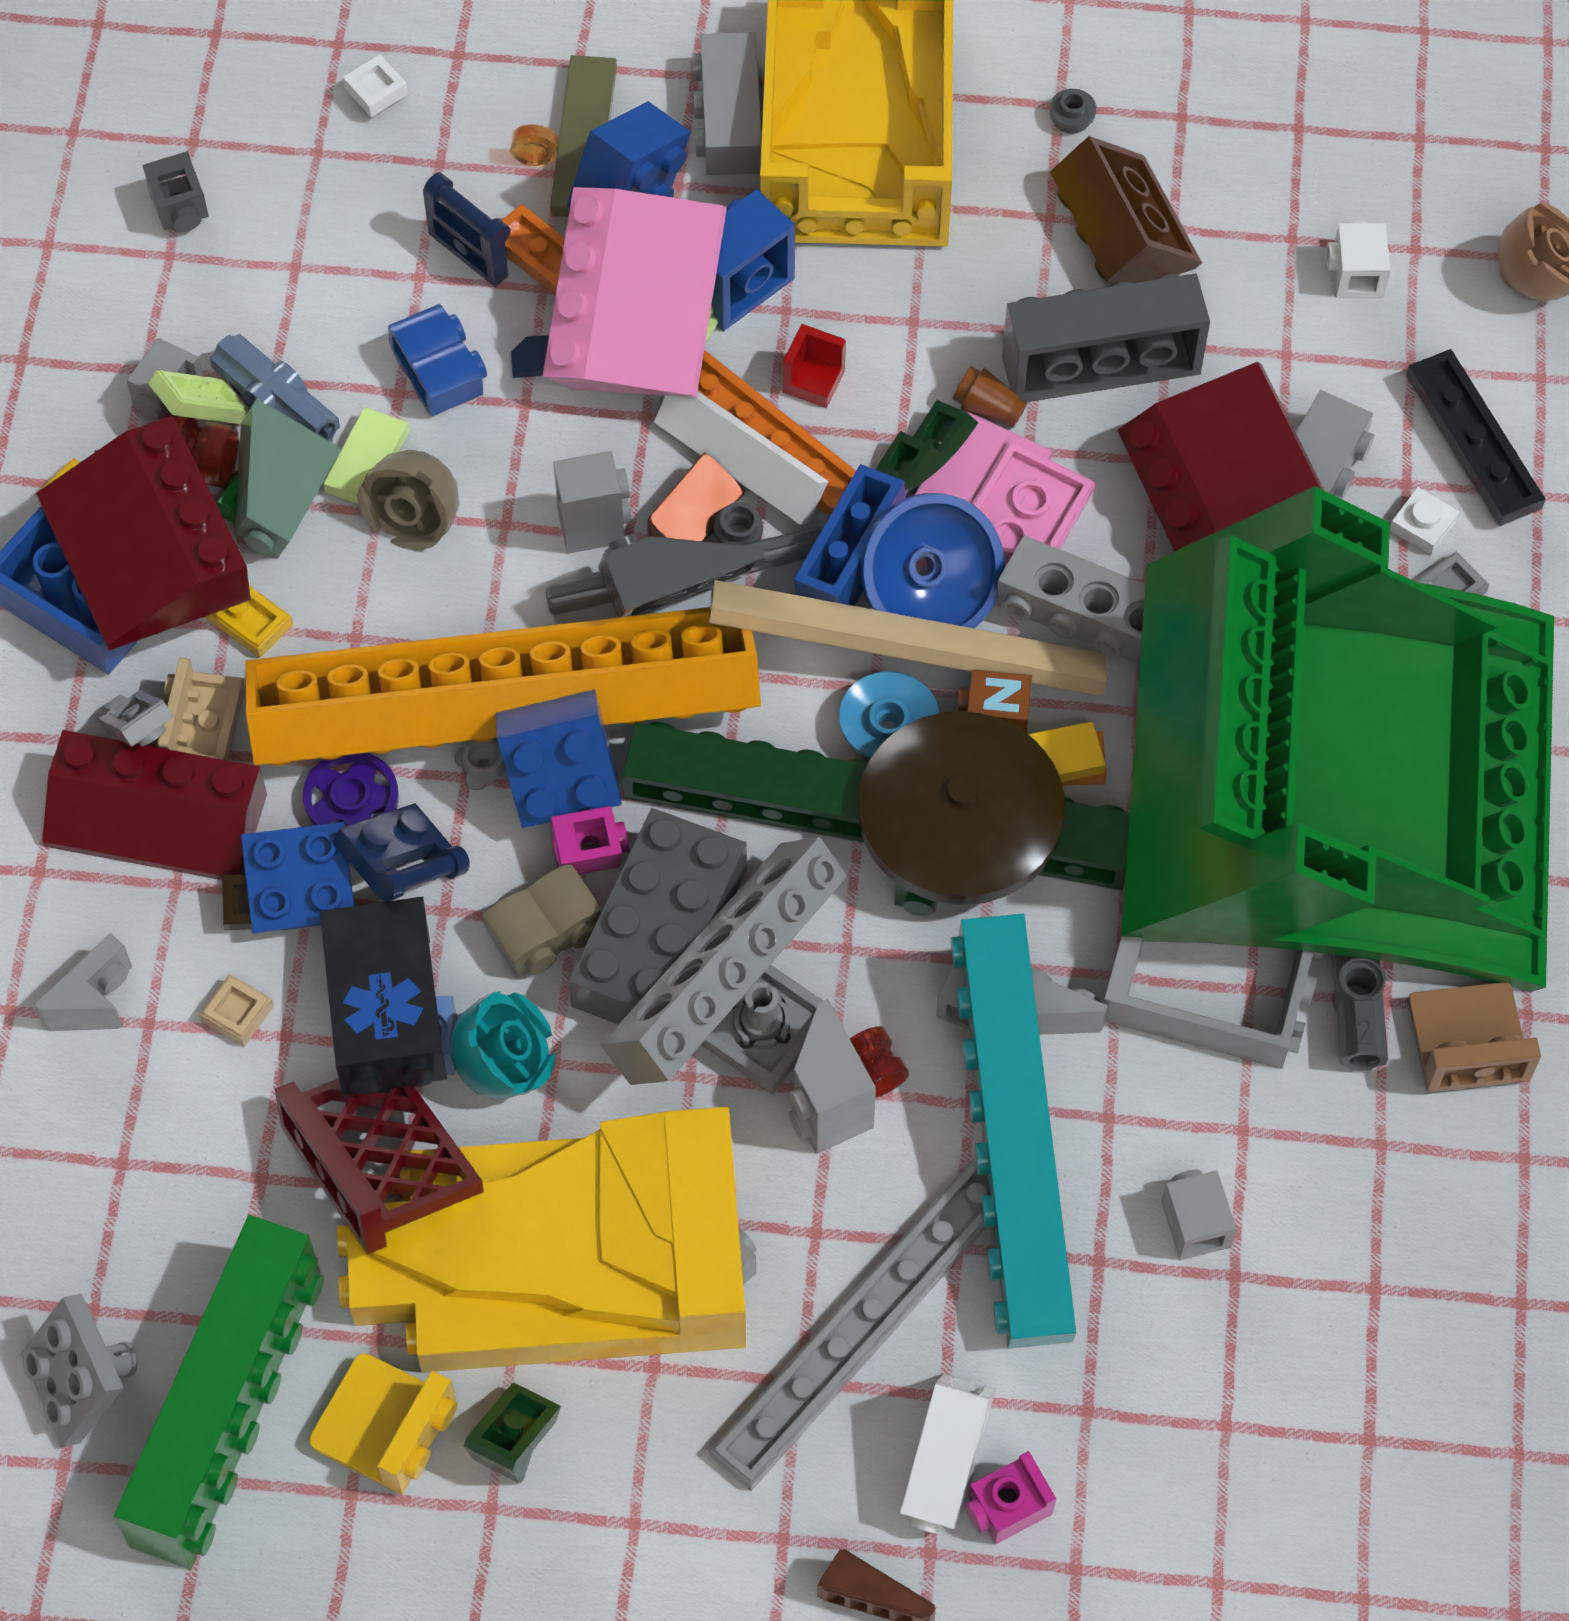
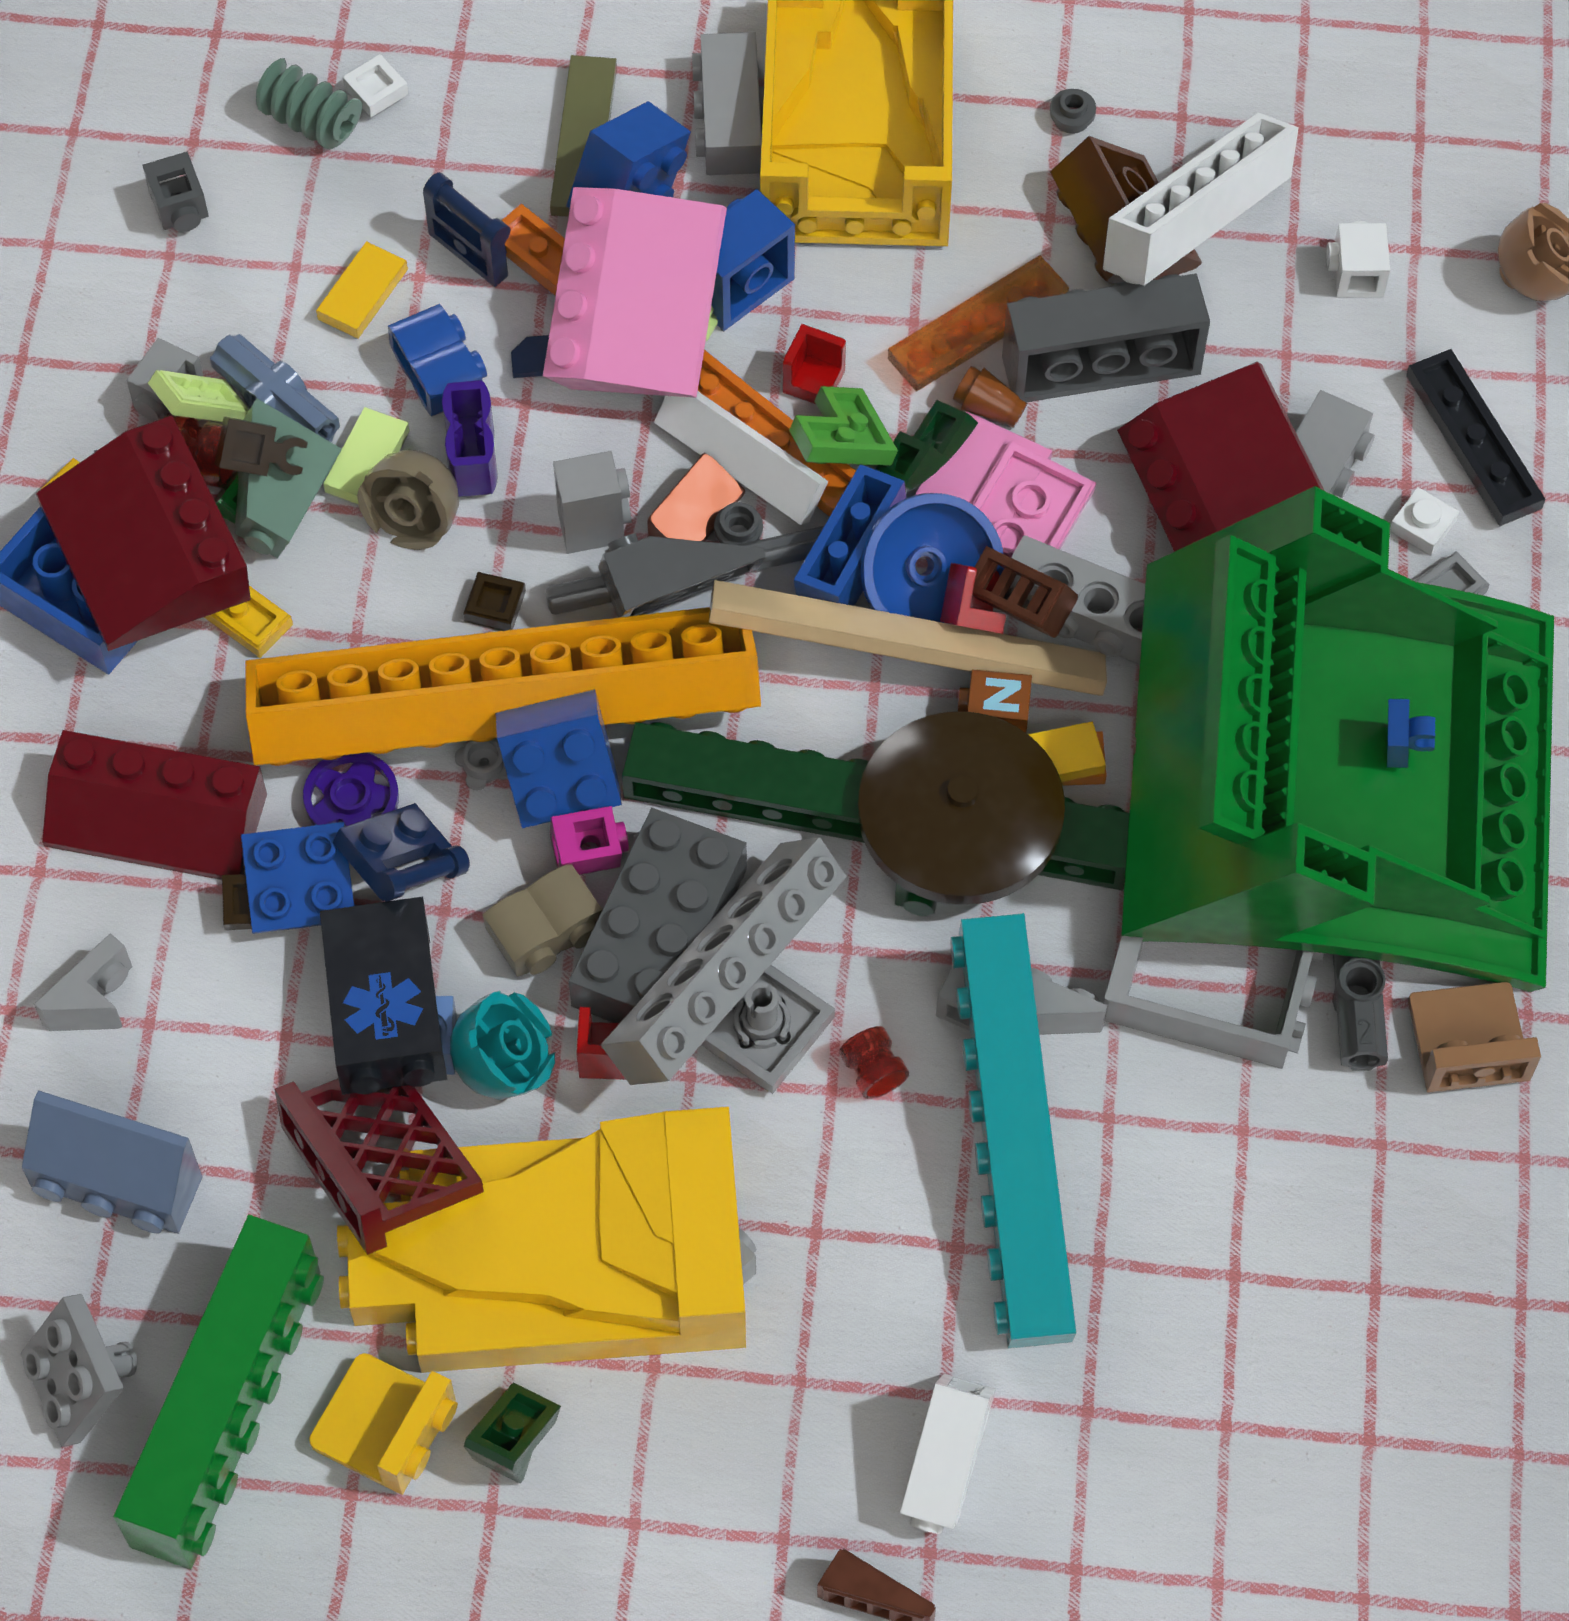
(110, 1164): none -> sand blue slope
(136, 718): light grey hinge -> none
(203, 712): tan bracket -> none
(236, 1010): tan tile -> none
(251, 448): none -> dark brown plate
(307, 105): none -> sand green piece
(362, 290): none -> yellow tile
(470, 437): none -> dark purple brick
(494, 602): none -> dark brown tile
(534, 145): clear orange tile -> none
(591, 1057): none -> red panel
(831, 1085): light grey slope -> none
(845, 432): none -> bright green plate
(854, 1331): light grey tile -> none
(880, 699): dark azure dish -> none
(965, 610): none -> panel
(970, 325): none -> clear orange plate
(1006, 1519): dark pink brick -> none
(1049, 604): none -> copper slope
(1198, 1213): light grey brick -> none
(1199, 199): none -> white brick
(1407, 733): none -> blue tile

